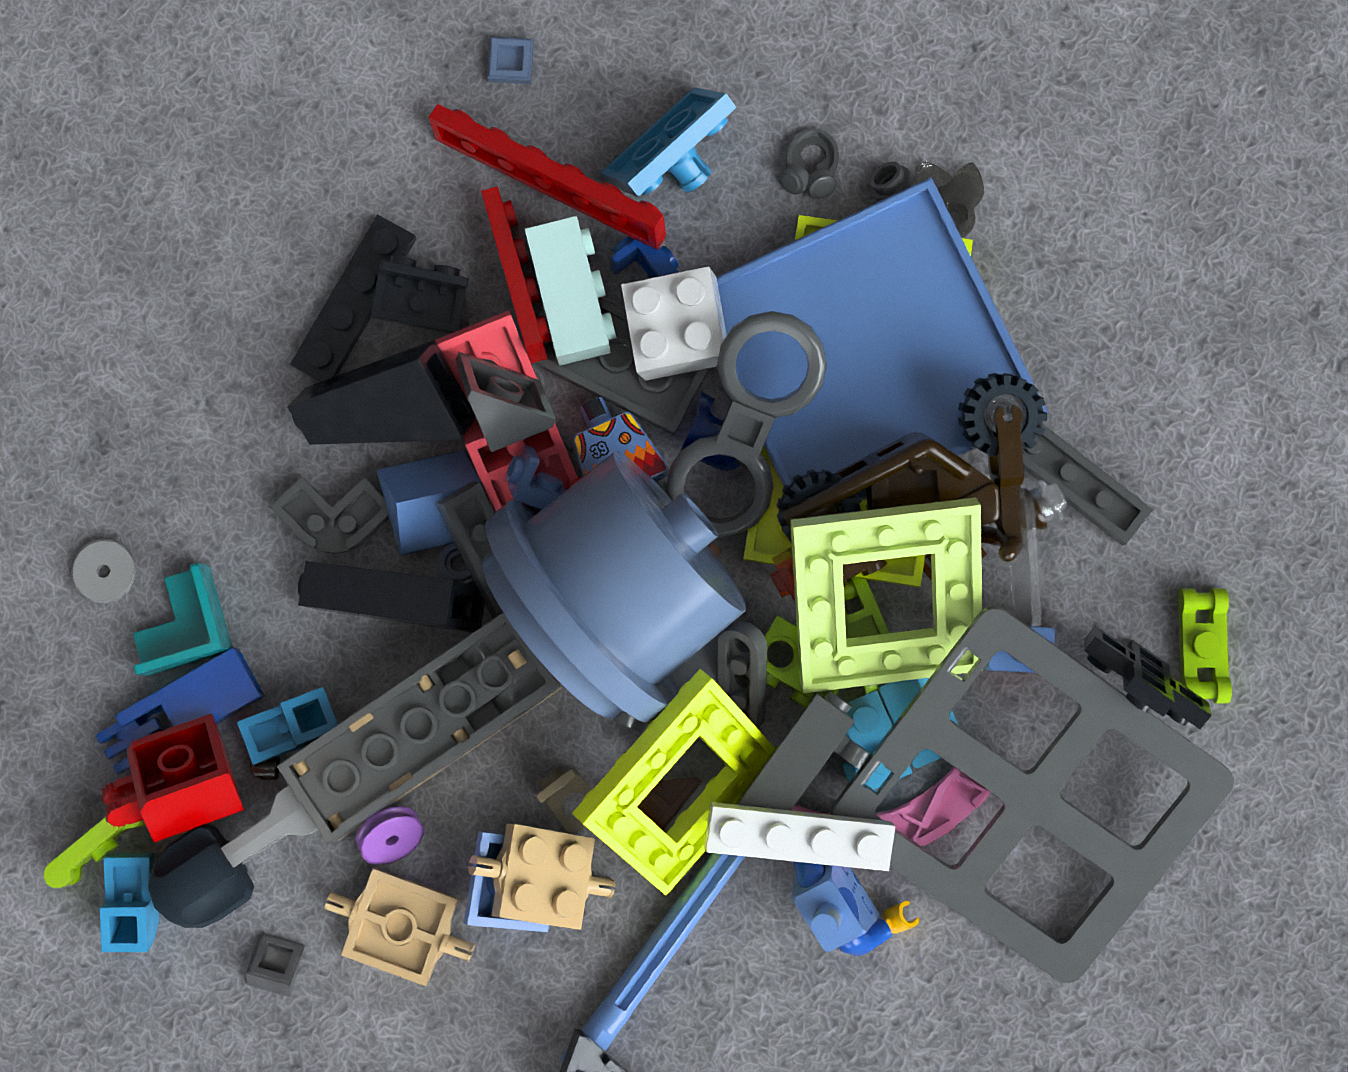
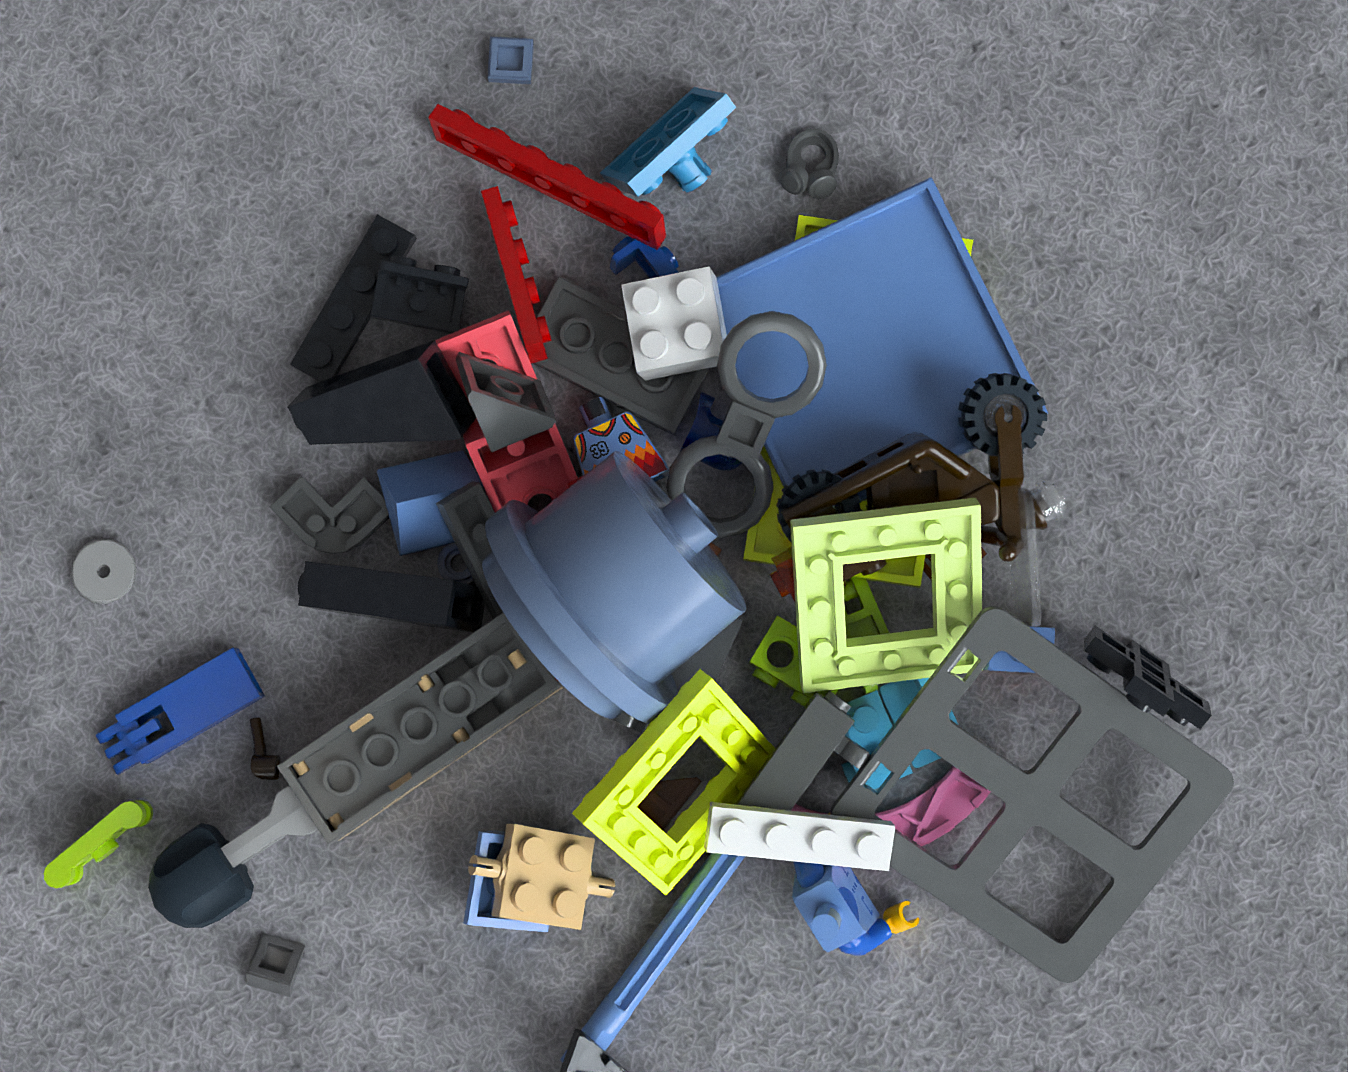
(128, 913): dark azure brick -> none
(175, 781): red hinge -> none
(197, 629): teal panel -> none
(287, 726): dark azure brick -> none
(389, 835): medium lavender piece -> none
(400, 926): tan plate -> none
(532, 489): medium blue bracket -> none
(556, 788): dark tan bracket -> none
(570, 290): light aqua brick -> none
(743, 668): dark grey plate -> none
(889, 180): dark grey plate -> none
(959, 193): clear smoke plate -> none
(1086, 486): dark grey plate -> none
(1204, 643): lime plate -> none

